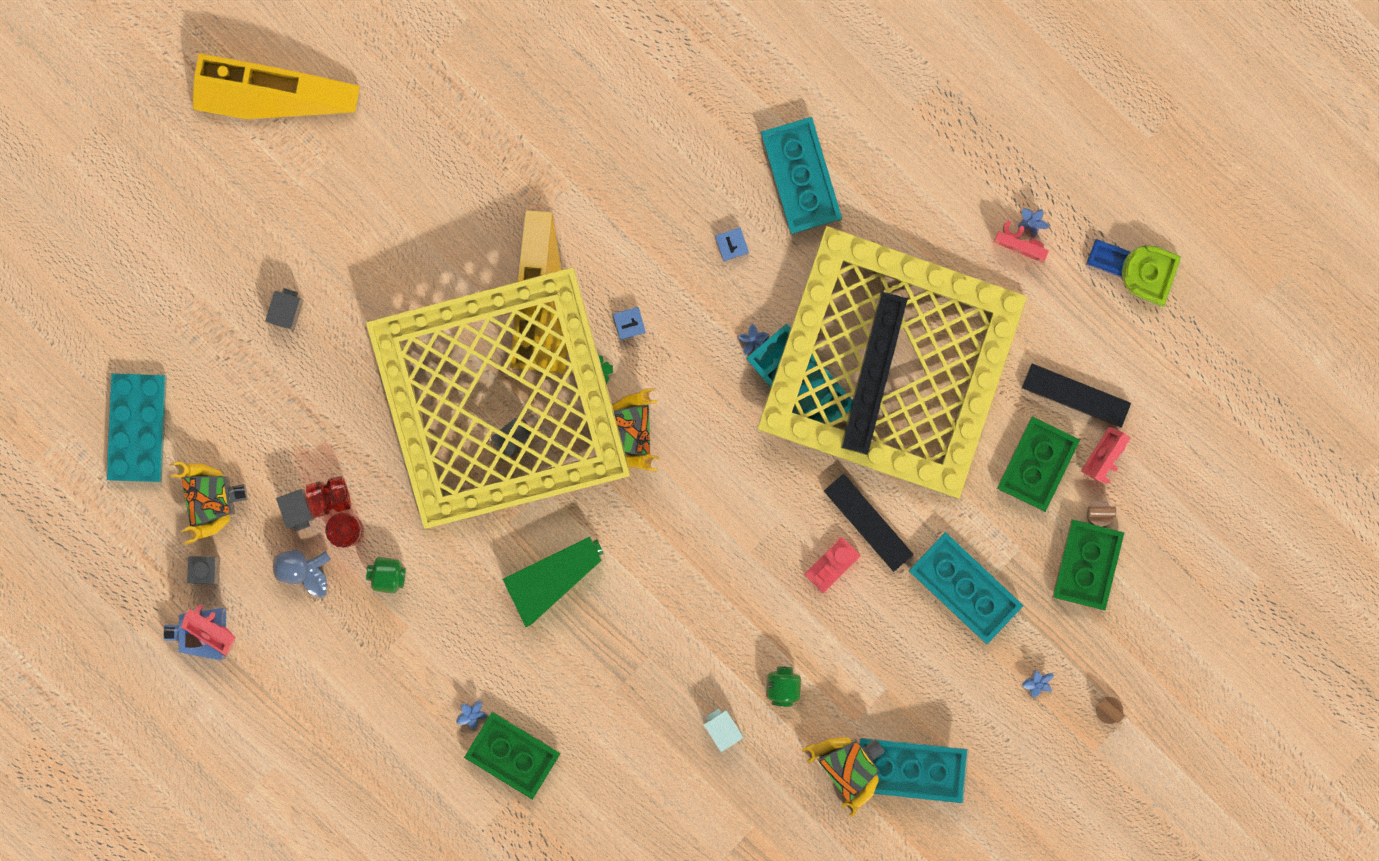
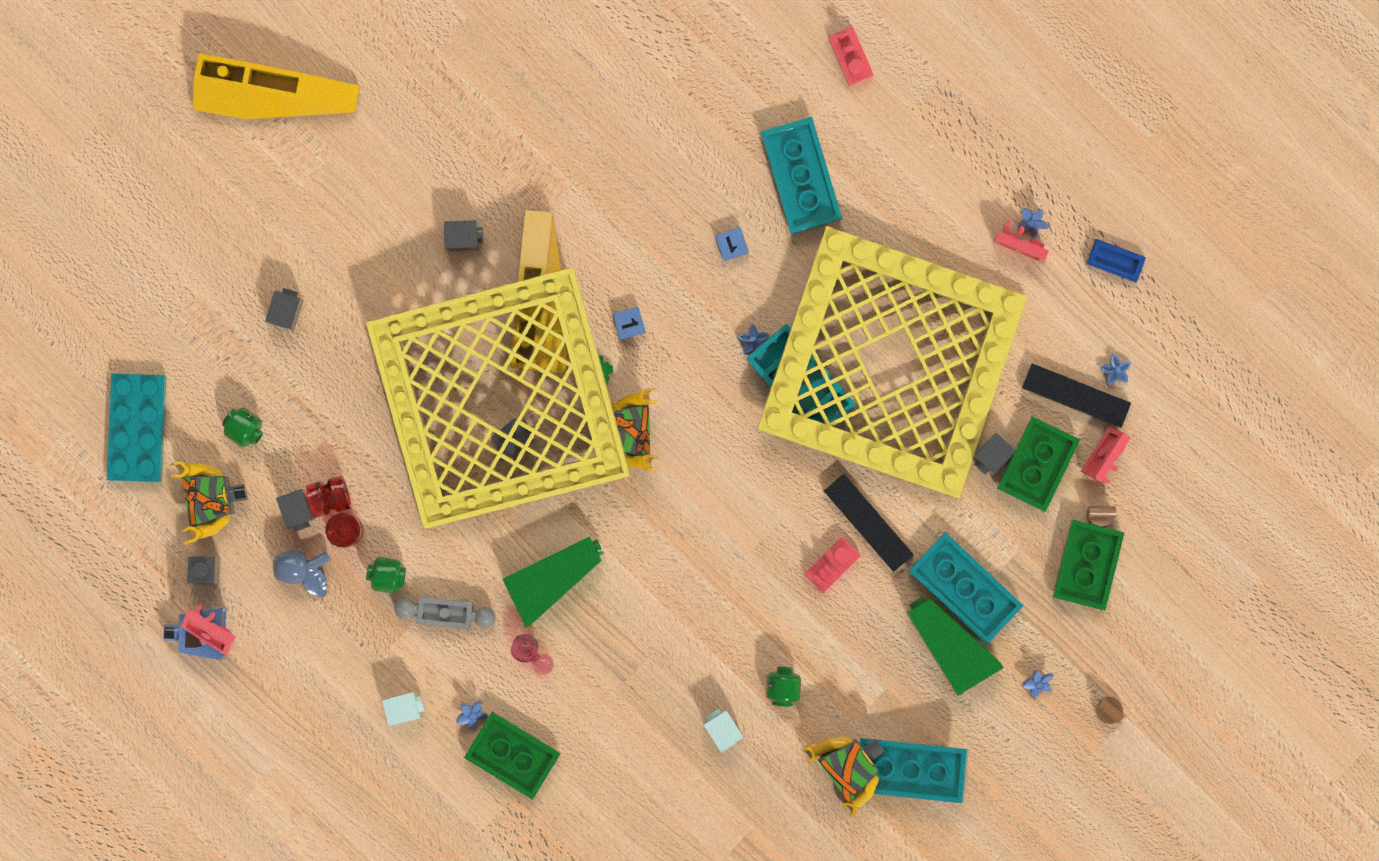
(242, 427): none -> green head
(403, 708): none -> light aqua brick
(444, 613): none -> light grey plate
(462, 235): none -> dark grey brick
(542, 663): none -> clear pink plate
(850, 56): none -> coral plate
(874, 373): black plate -> none
(954, 650): none -> green slope
(993, 455): none -> dark grey brick
(1115, 370): none -> medium blue plant
(1150, 273): lime tile -> none

